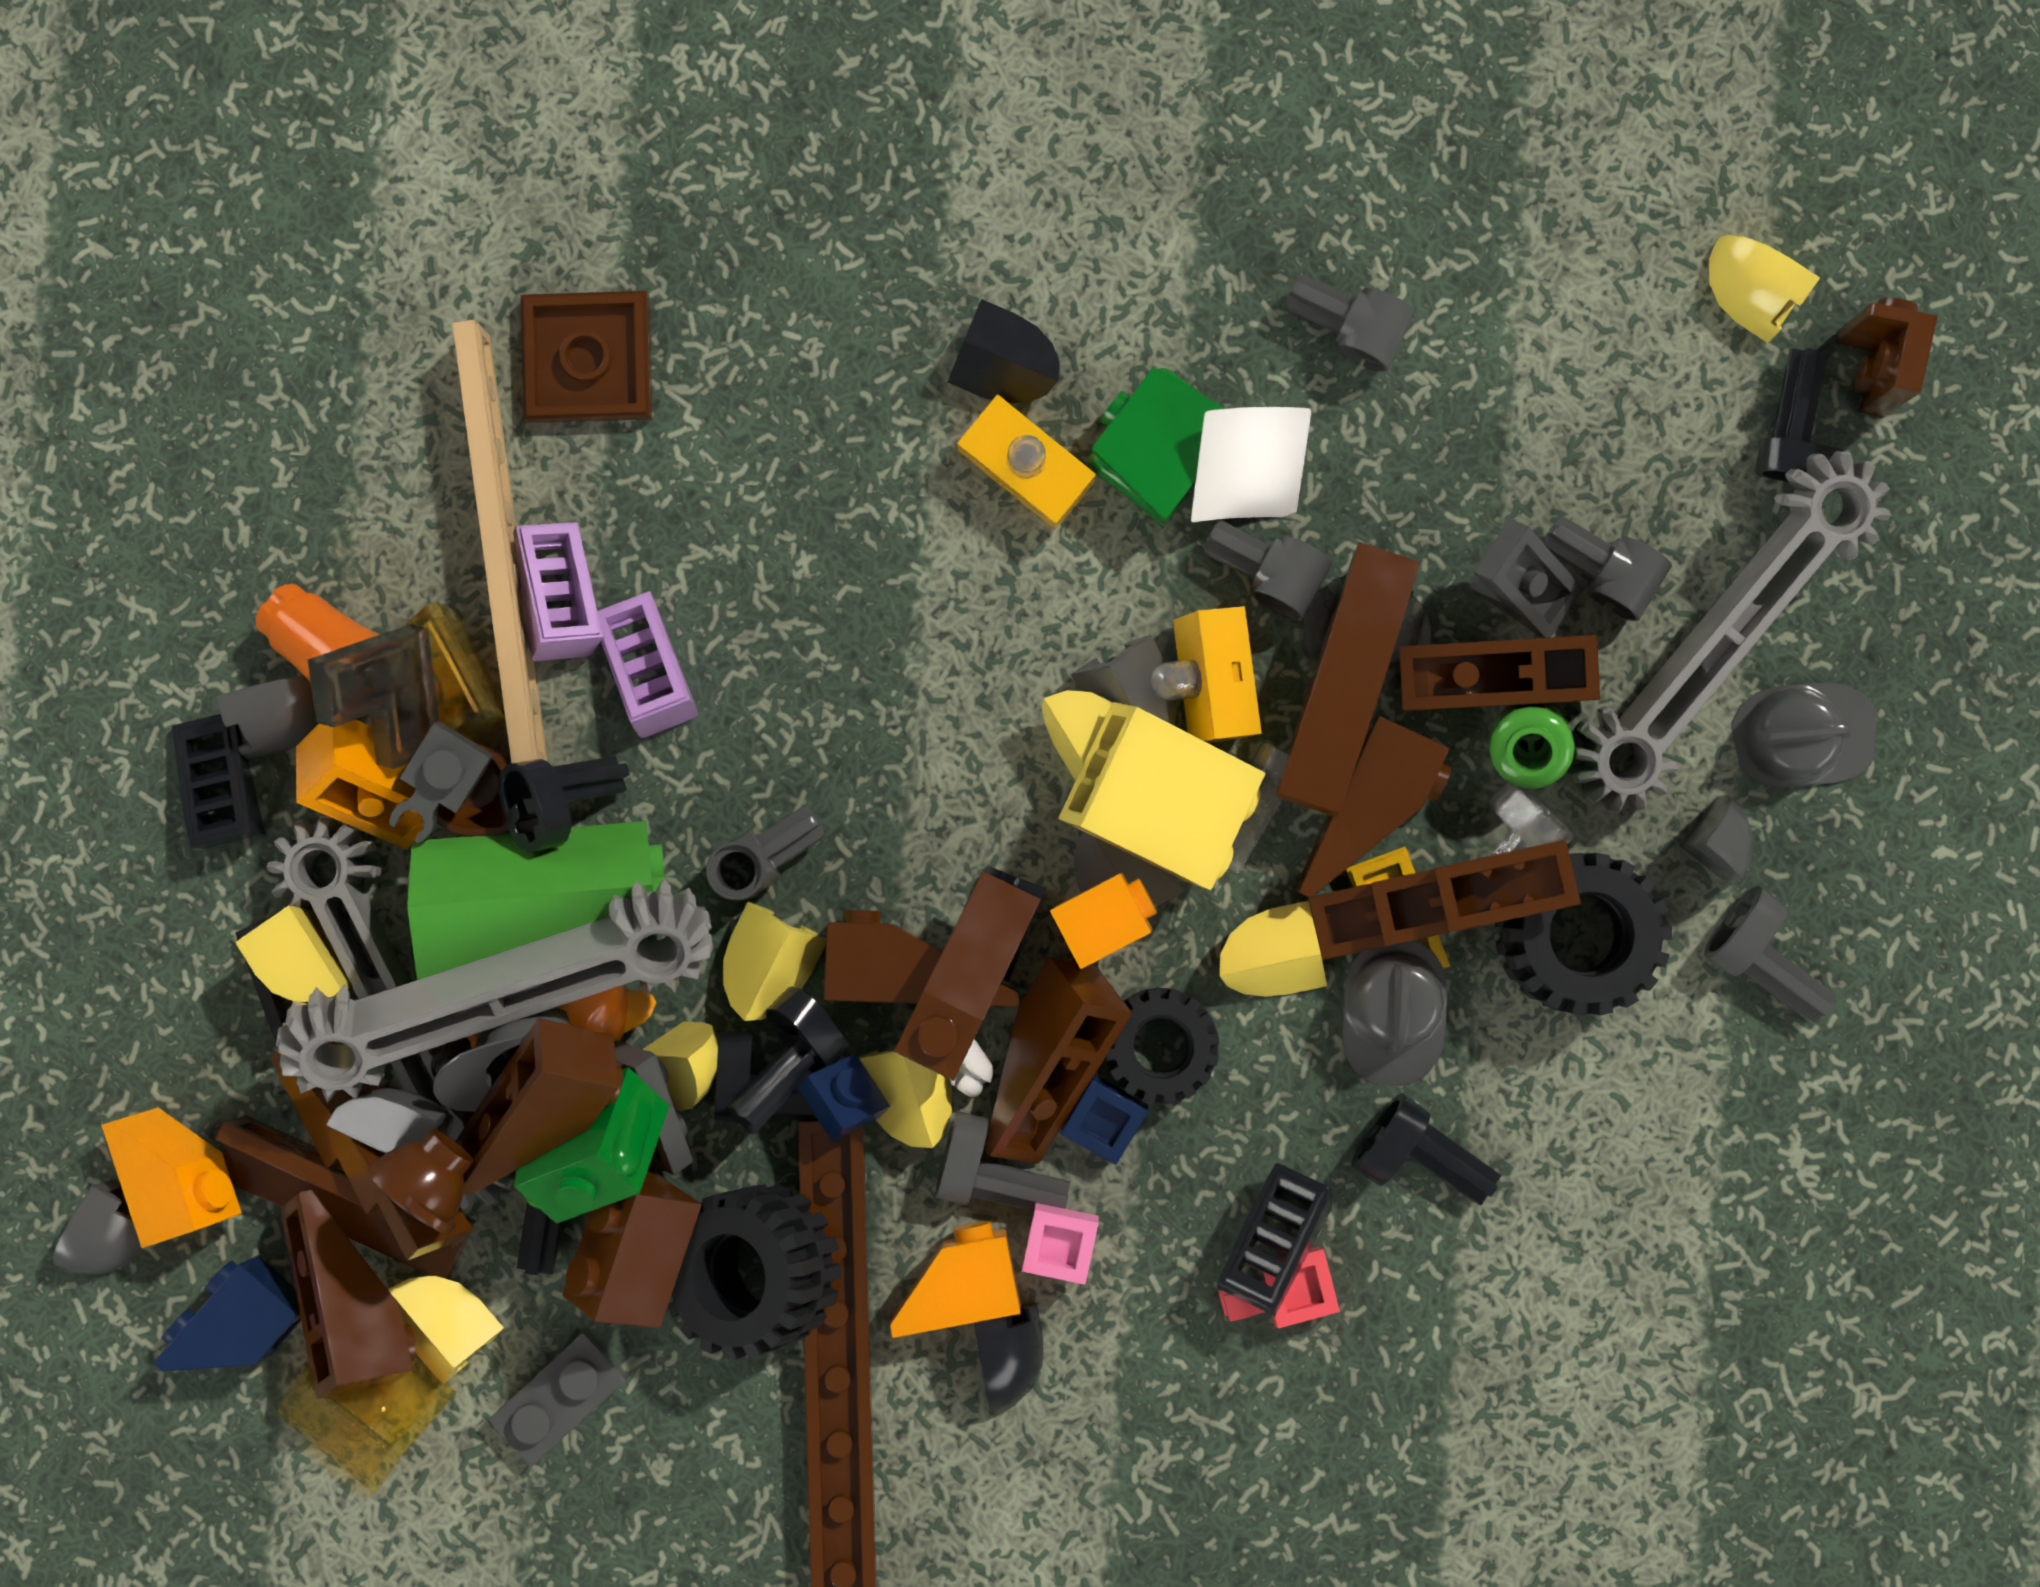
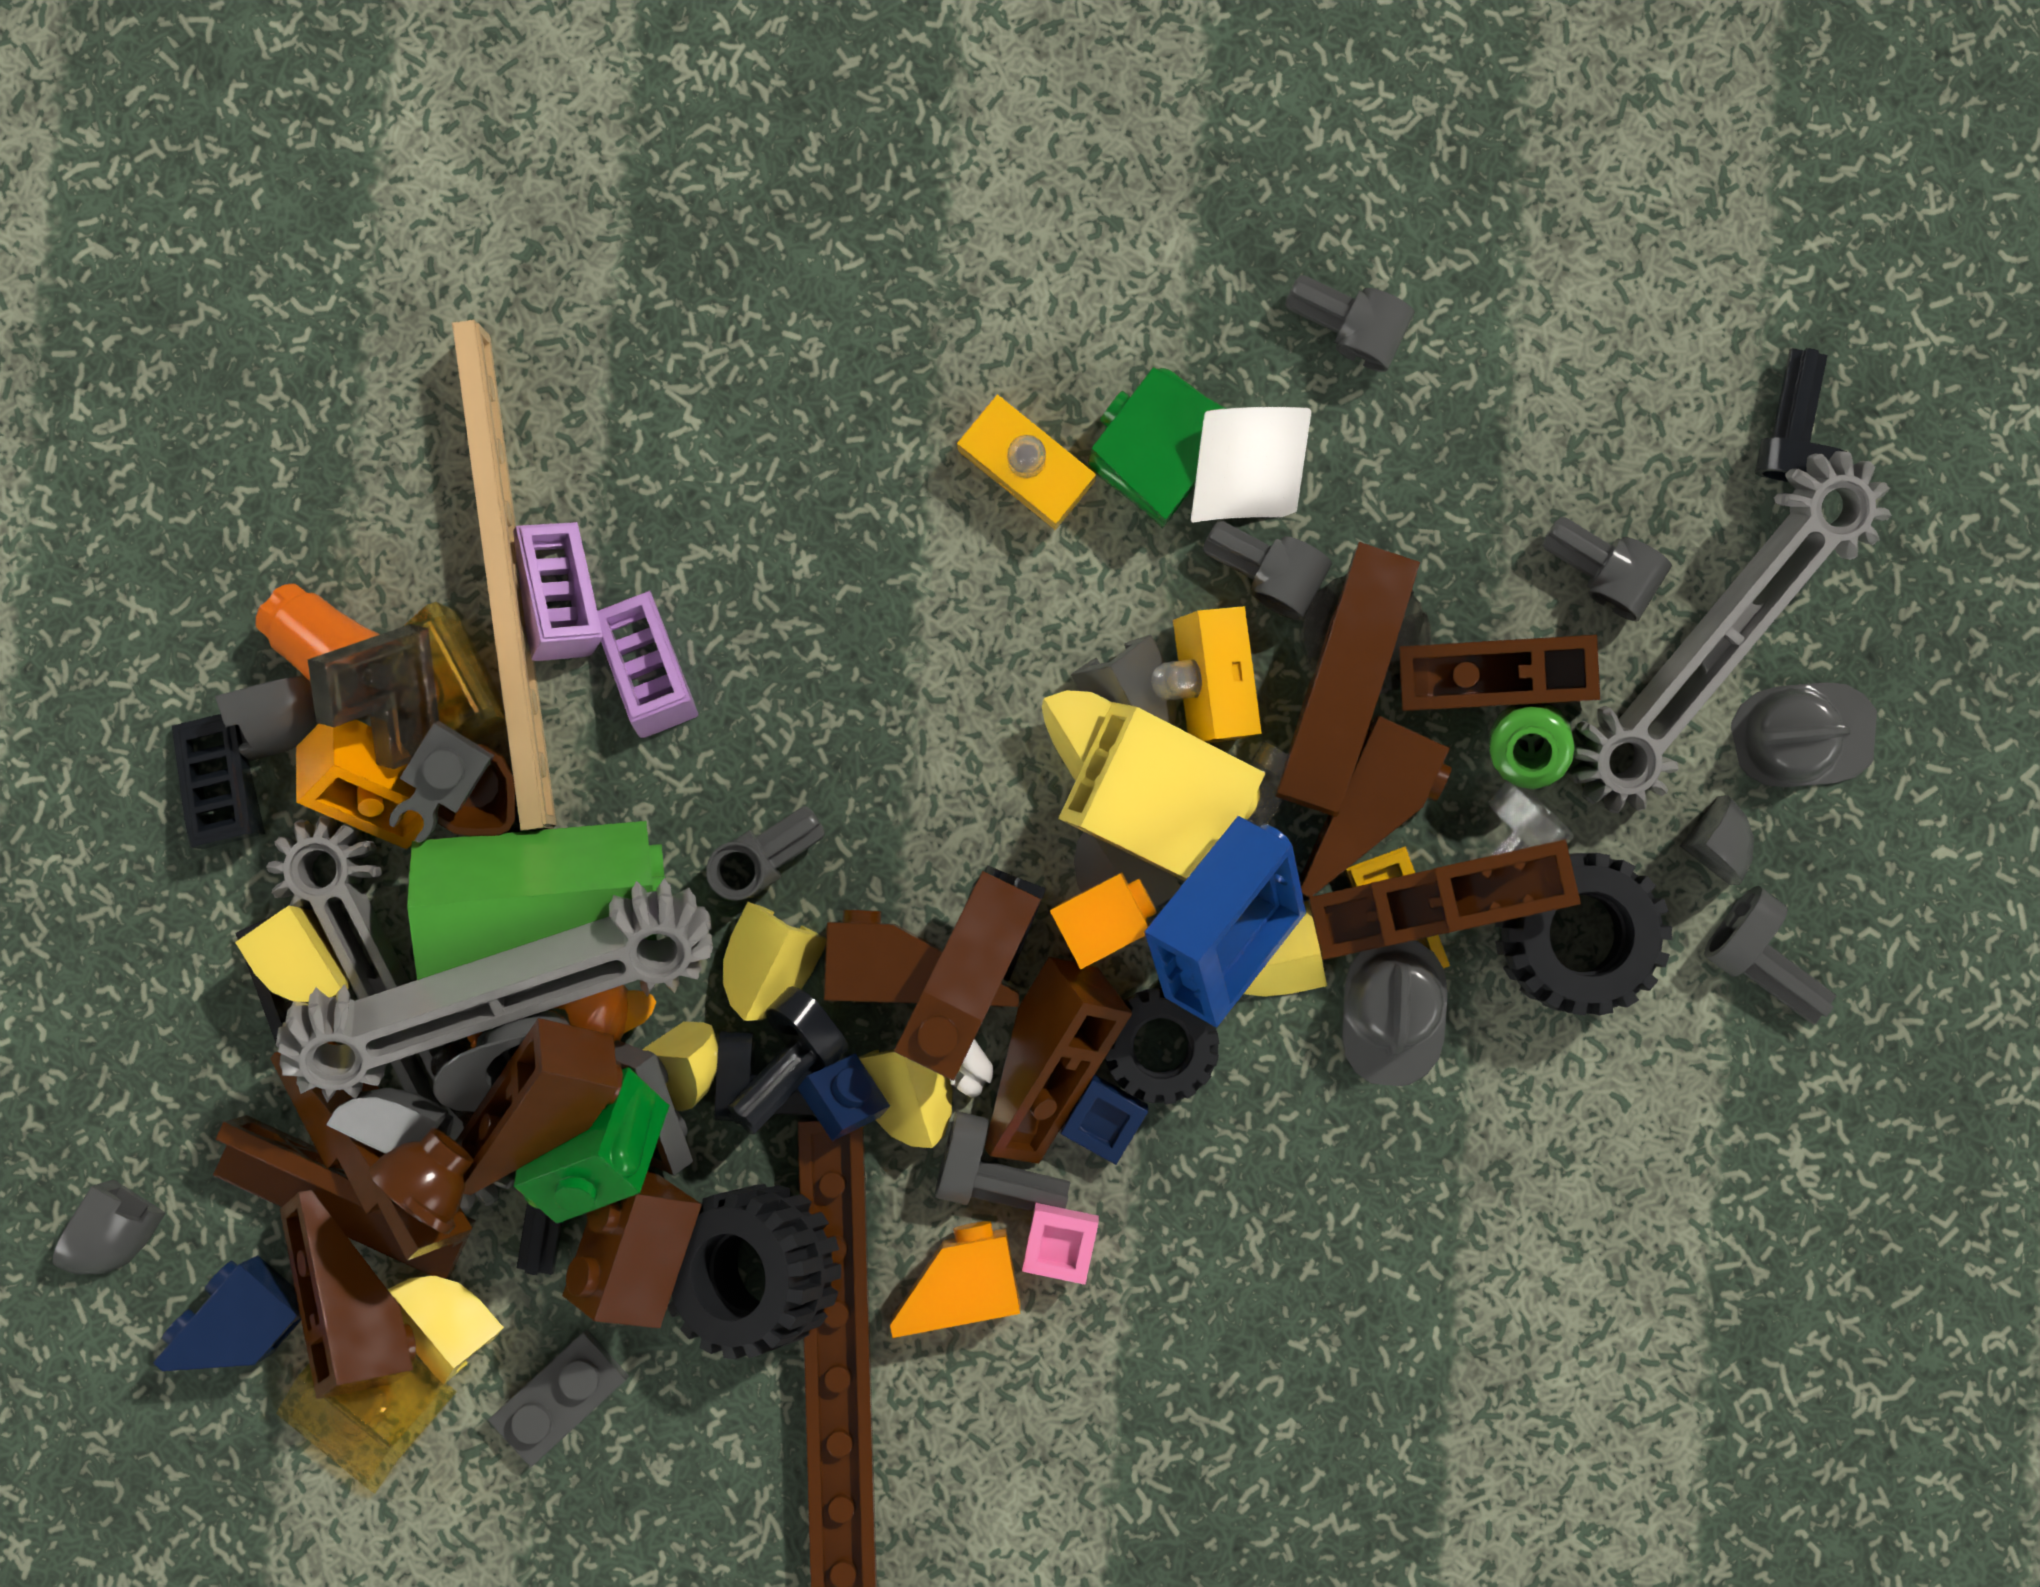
(169, 1176): light orange slope -> none
(538, 796): black piece -> none
(586, 357): reddish brown tile -> none
(1005, 357): black brick -> none
(1010, 1356): black brick -> none
(1227, 920): none -> blue window
(1300, 1191): black slope -> none
(1307, 1299): coral plate -> none
(1405, 1132): black piece -> none
(1526, 580): dark grey slope -> none
(1757, 283): light yellow brick -> none
(1899, 356): reddish brown bracket -> none

